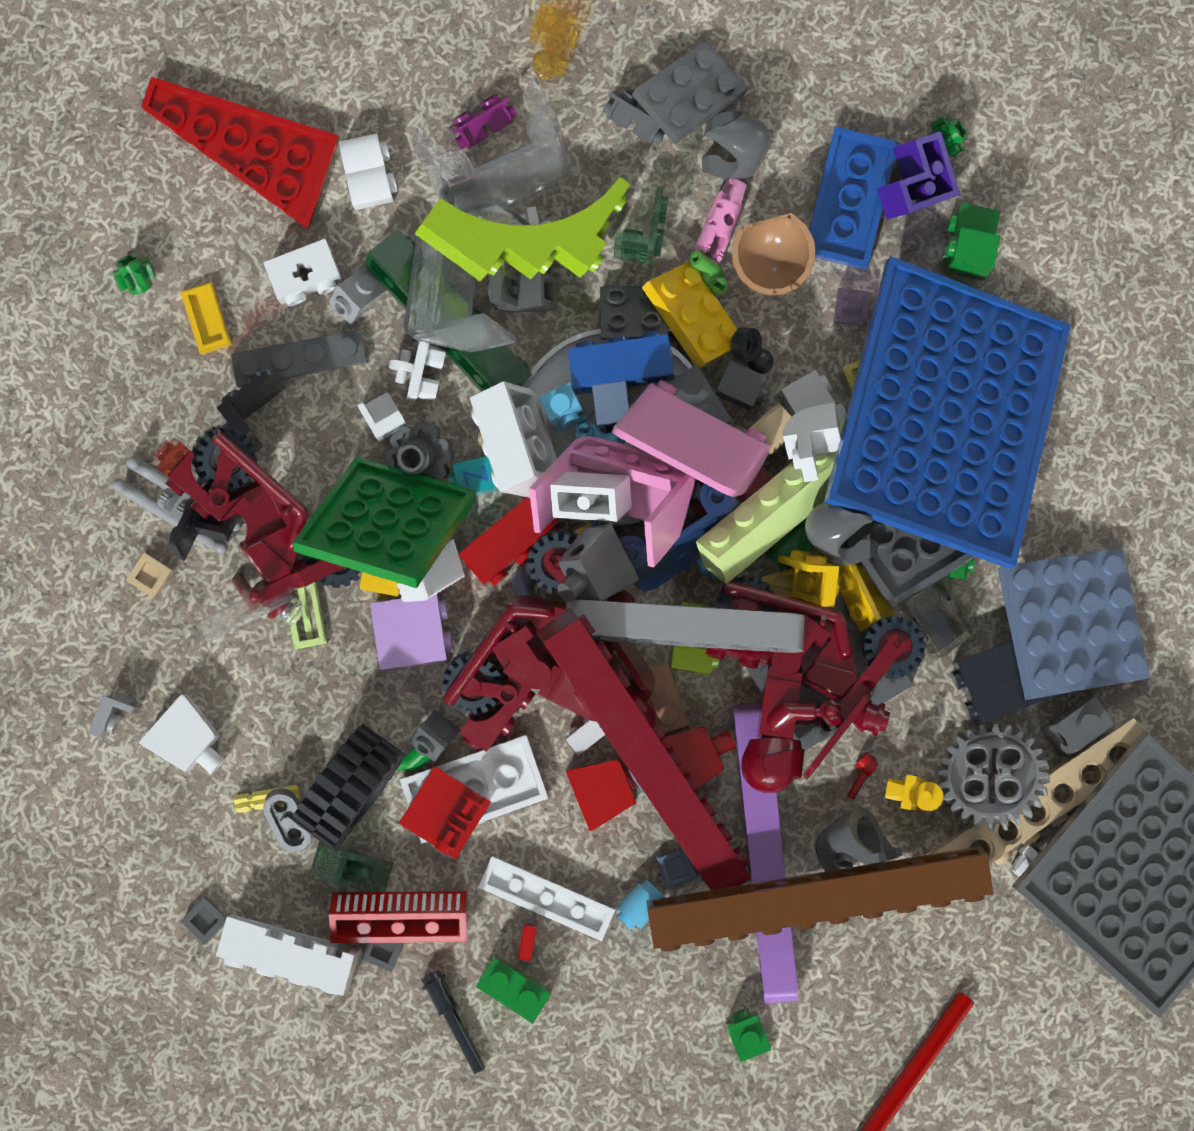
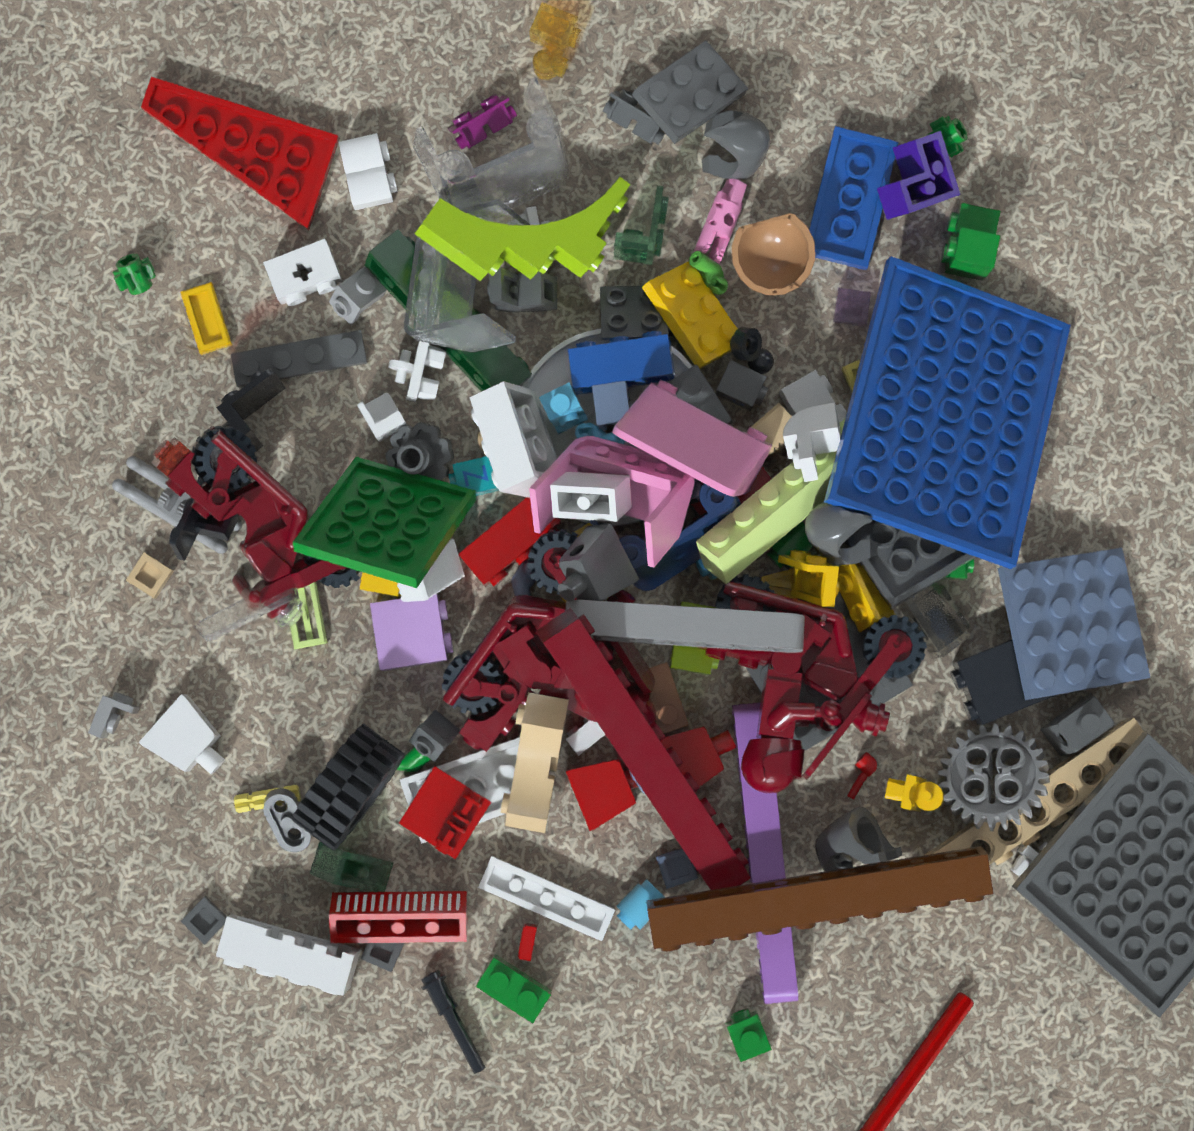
(537, 755): none -> tan brick

